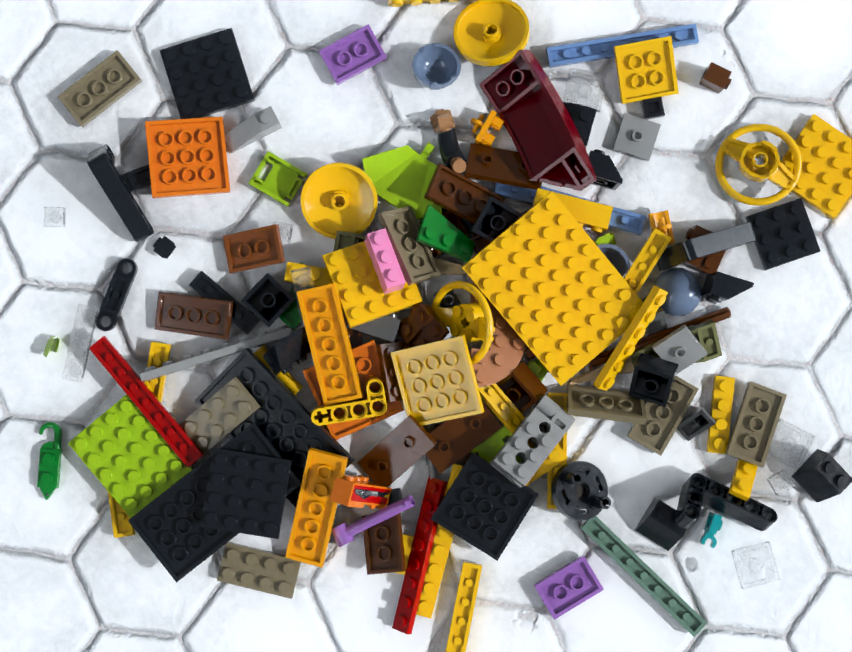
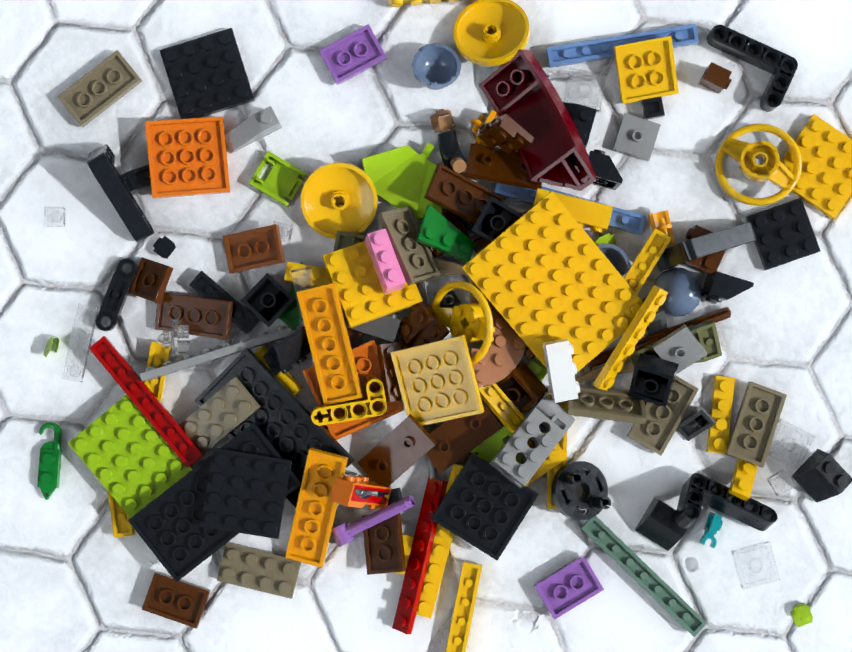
(150, 280): none -> reddish brown plate
(176, 601): none -> reddish brown plate
(178, 346): none -> clear hips
(505, 133): none -> reddish brown plate
(561, 370): none -> white brick
(759, 60): none -> black beam
(801, 614): none -> lime piece

